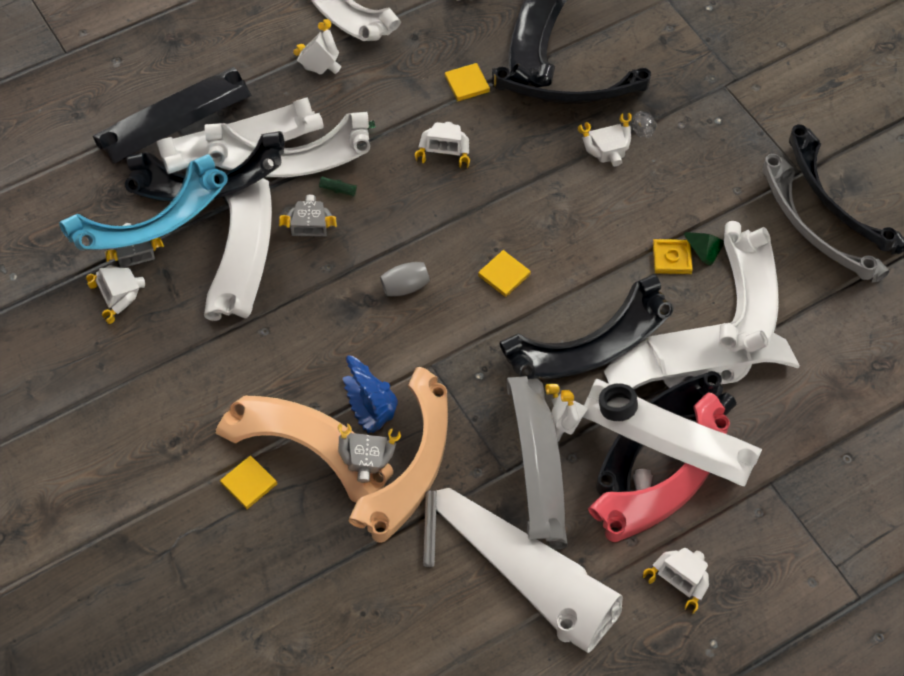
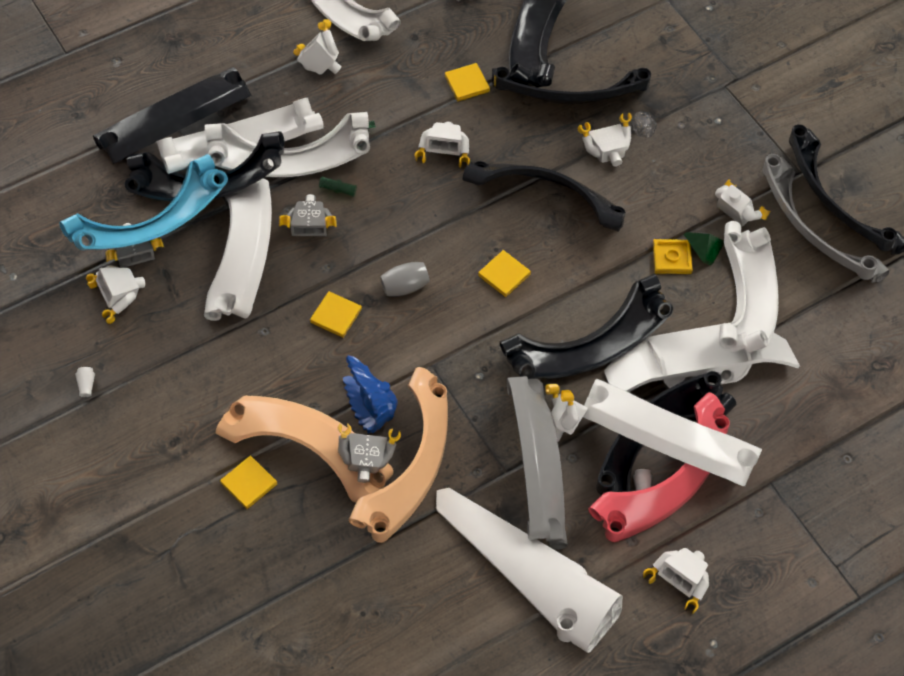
(85, 380): none -> white cone
(335, 314): none -> yellow tile
(430, 527): light grey axle -> none
(607, 213): none -> black panel
(618, 413): black tyre -> none
(738, 205): none -> white torso

